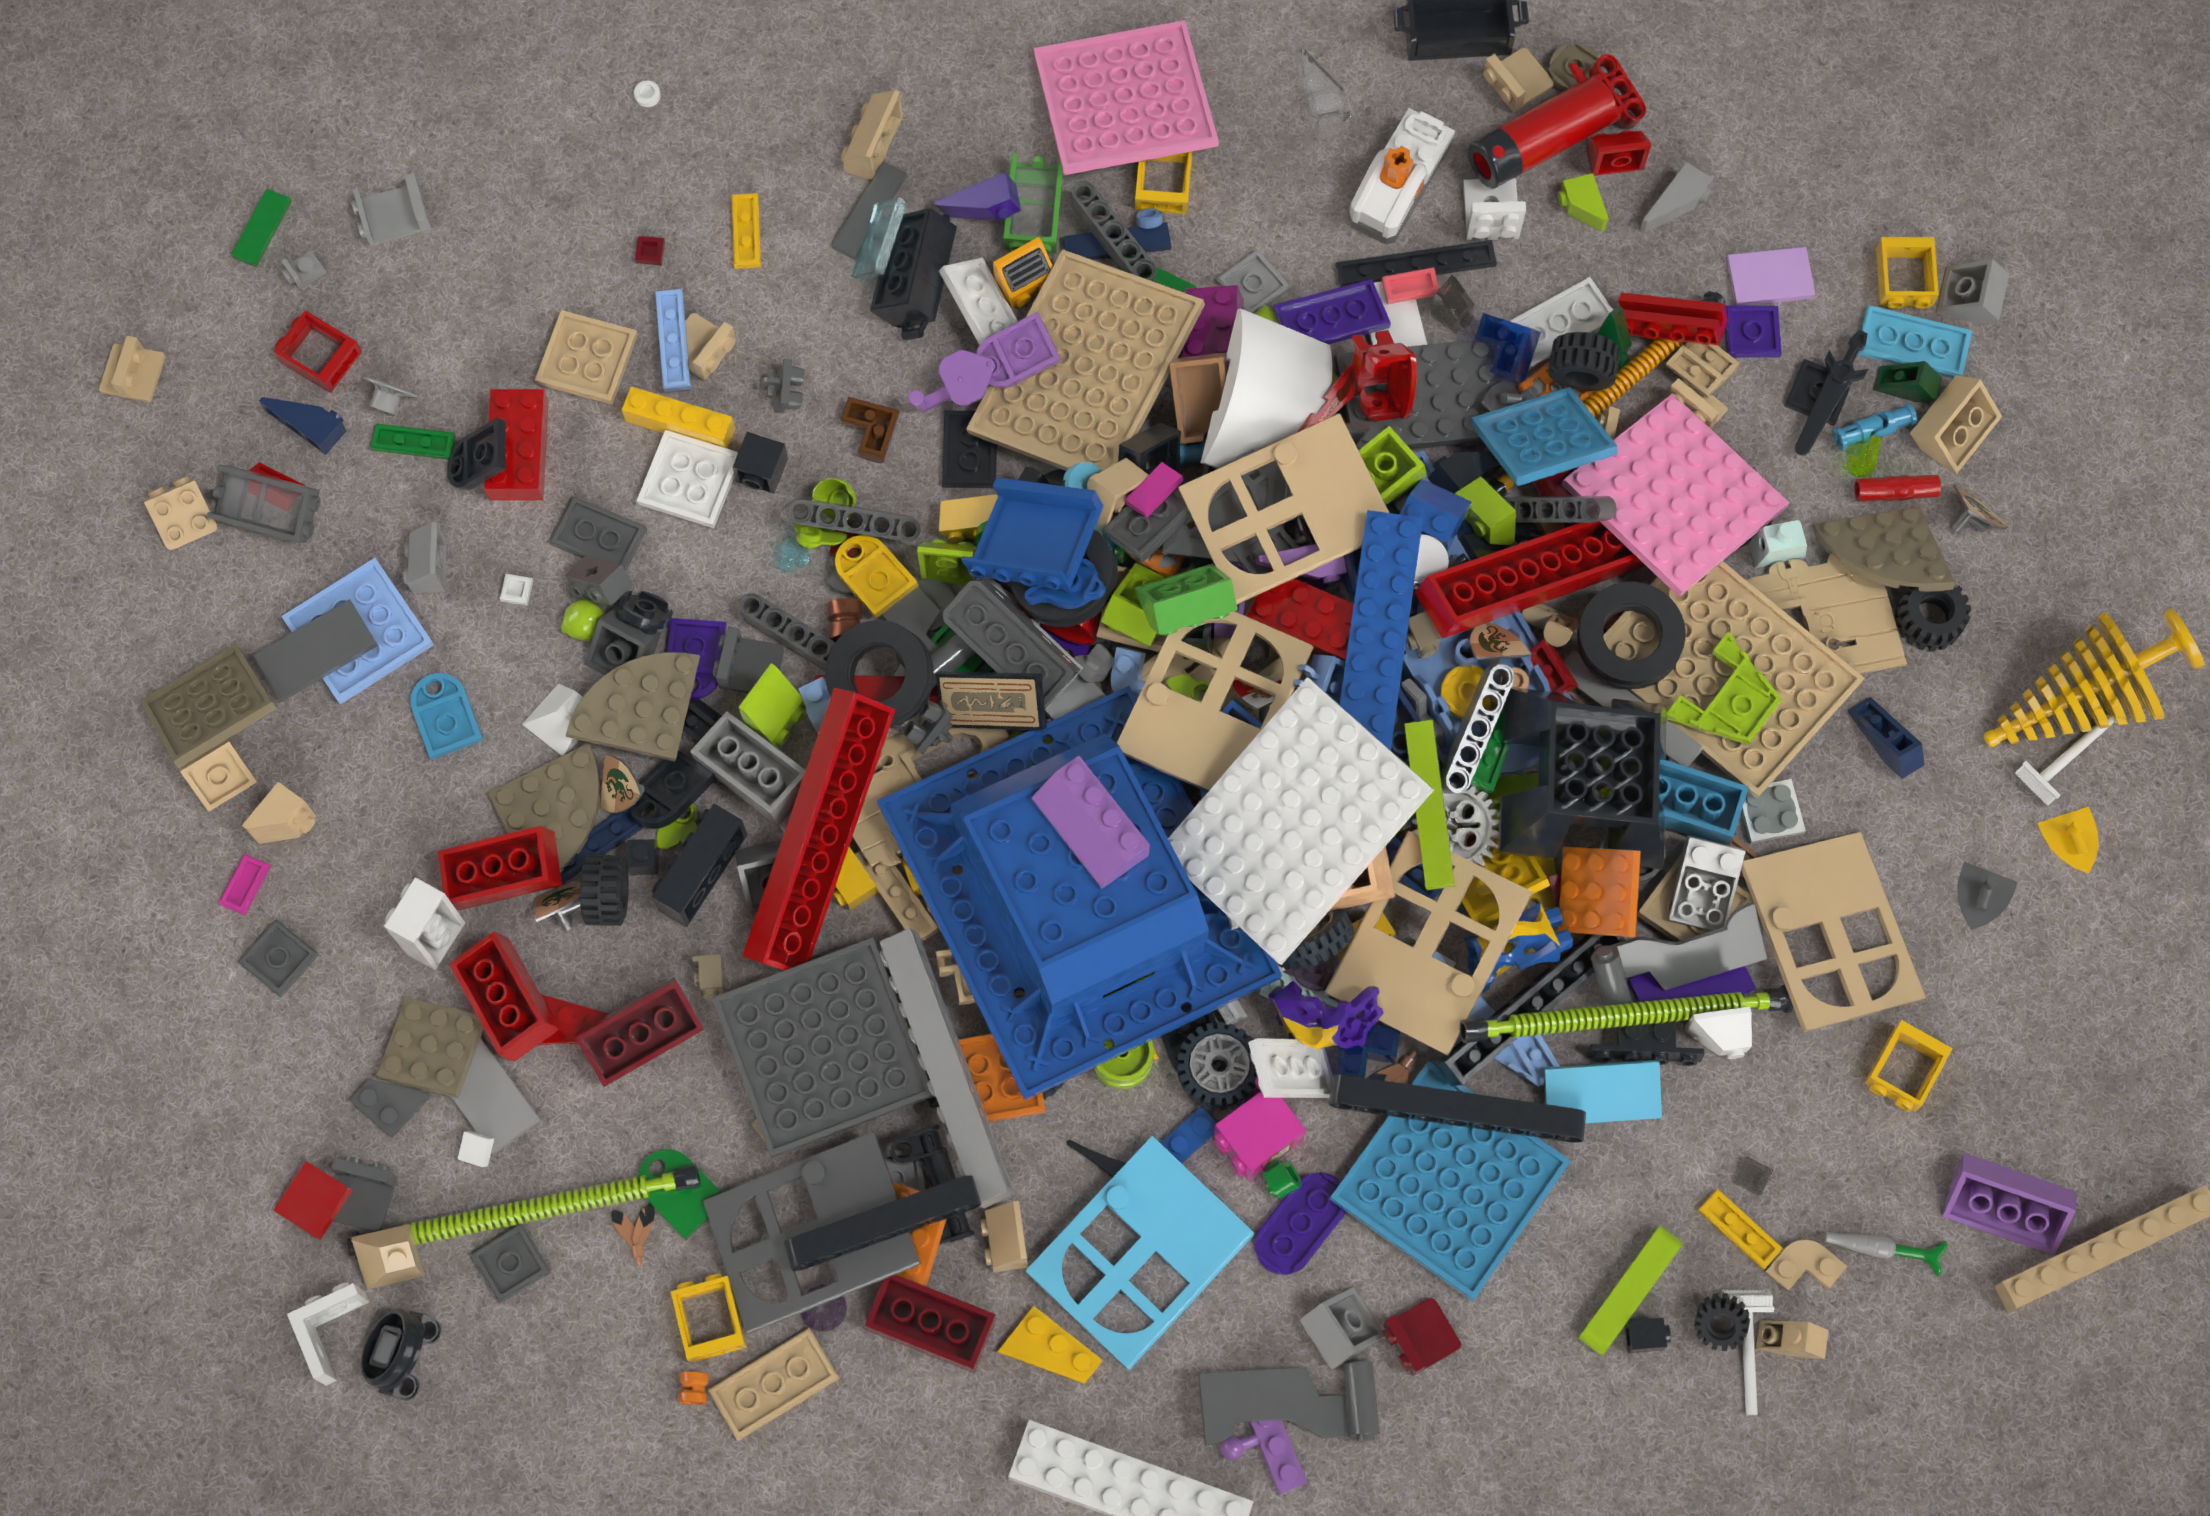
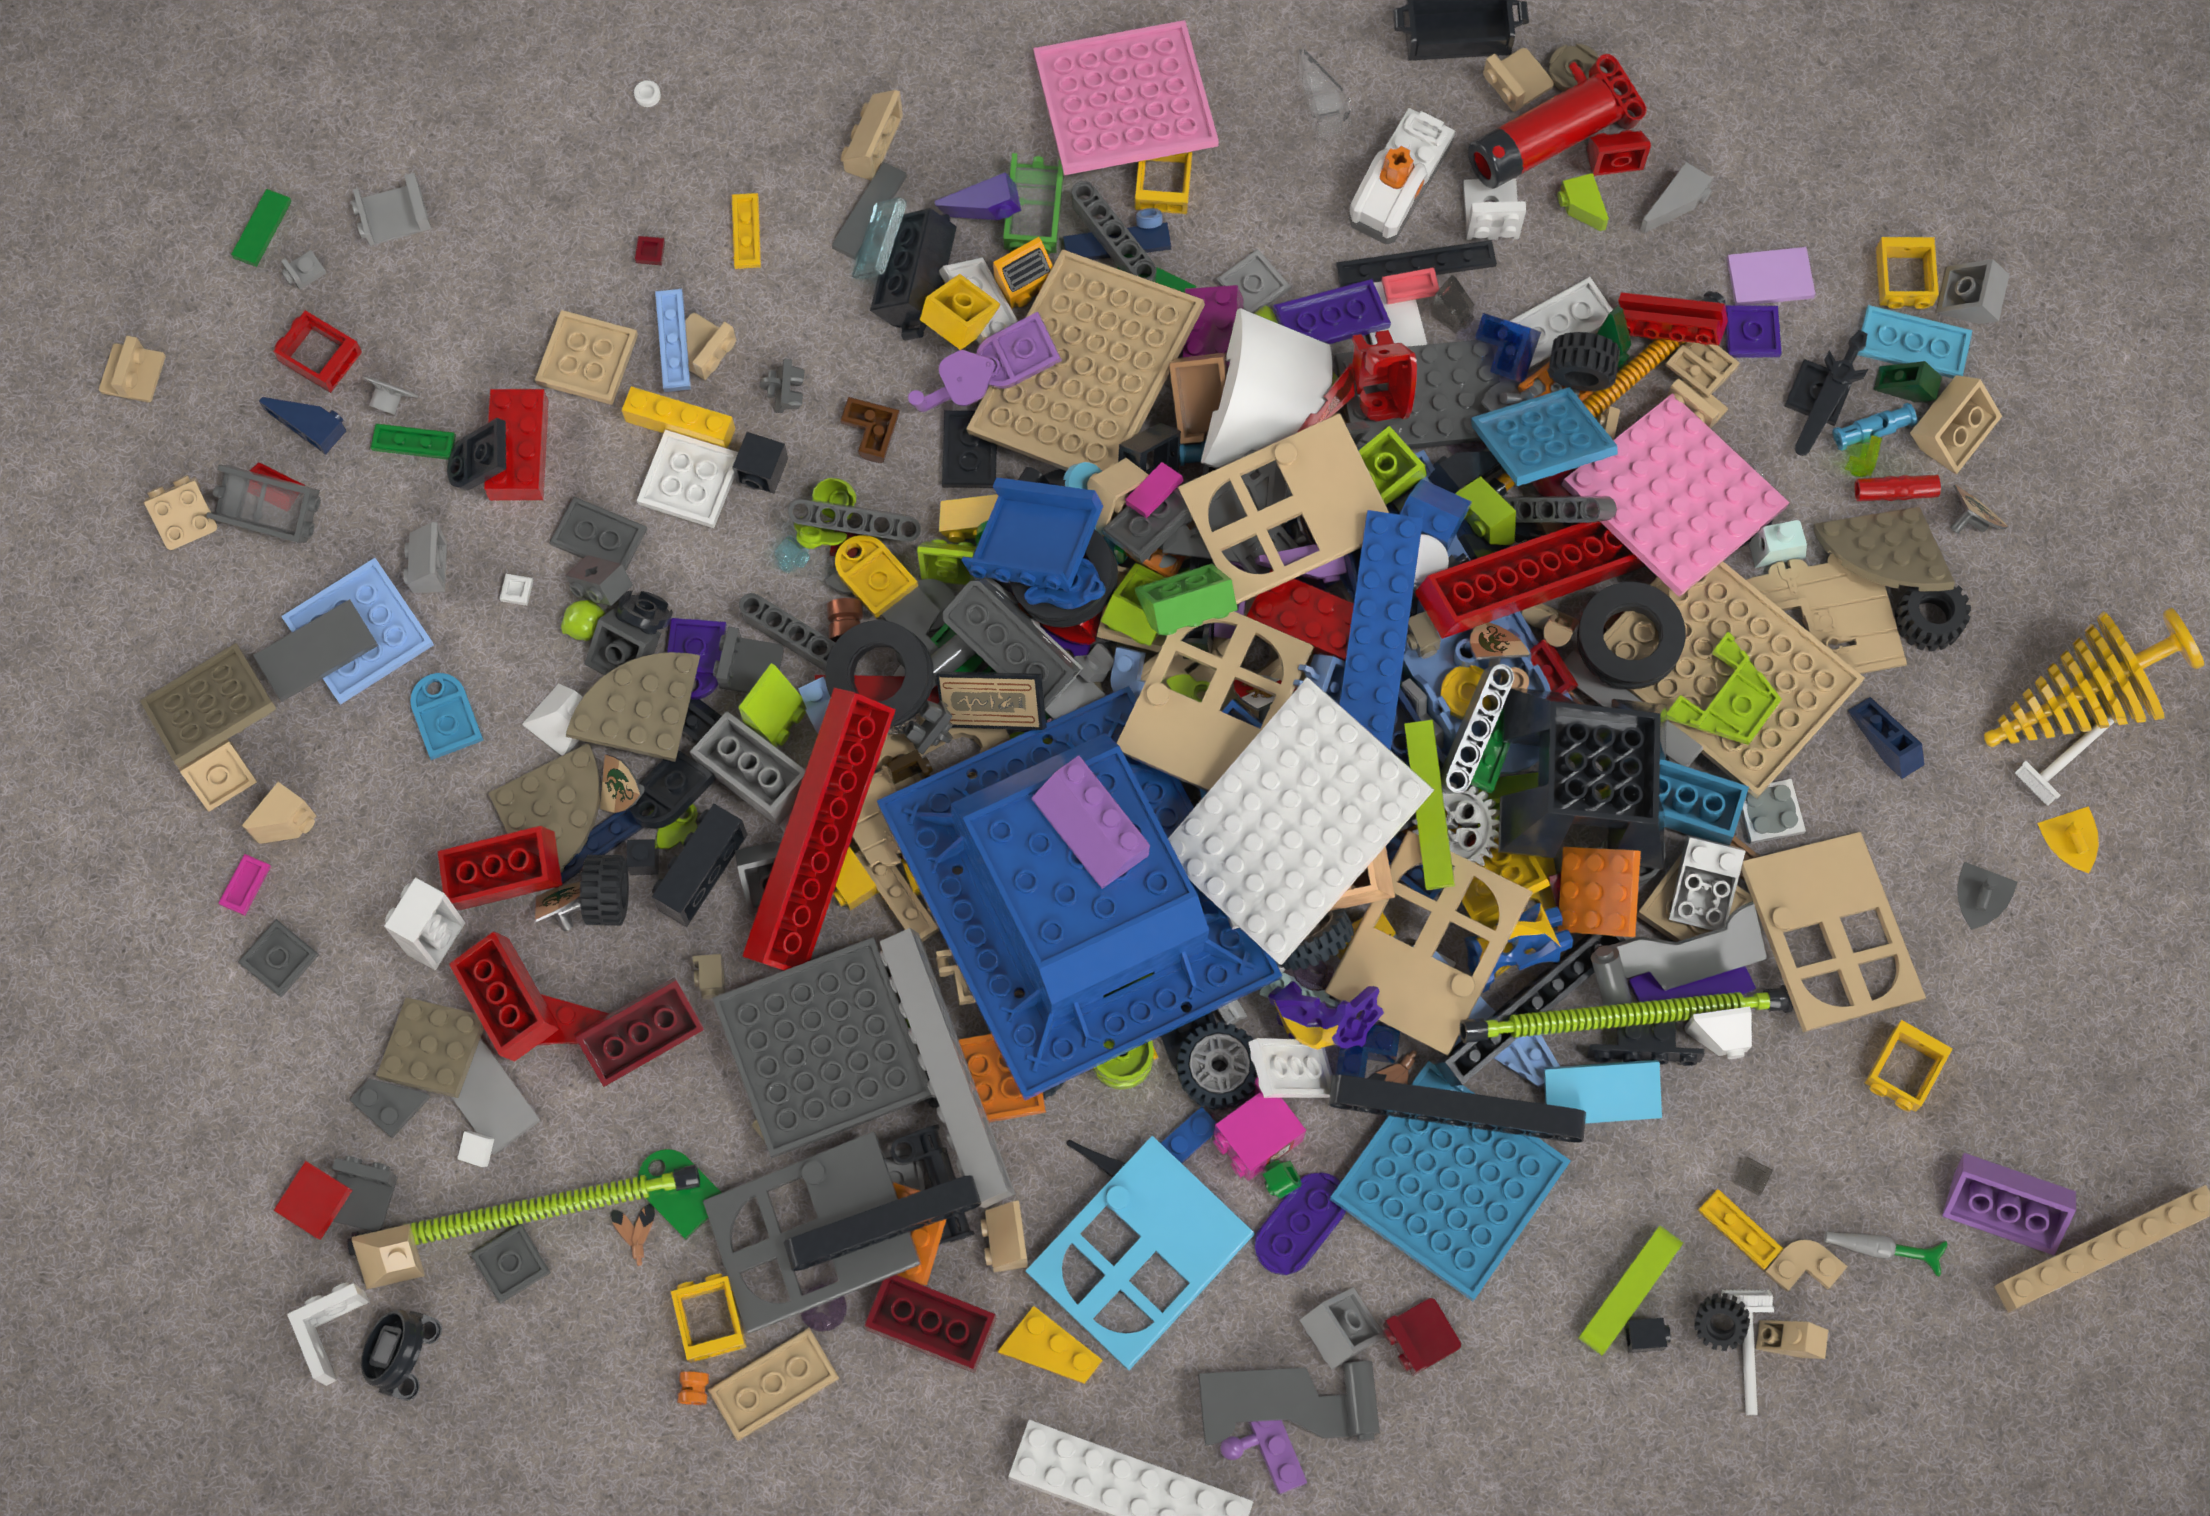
(908, 765): none -> dark brown bracket
(959, 311): none -> yellow slope

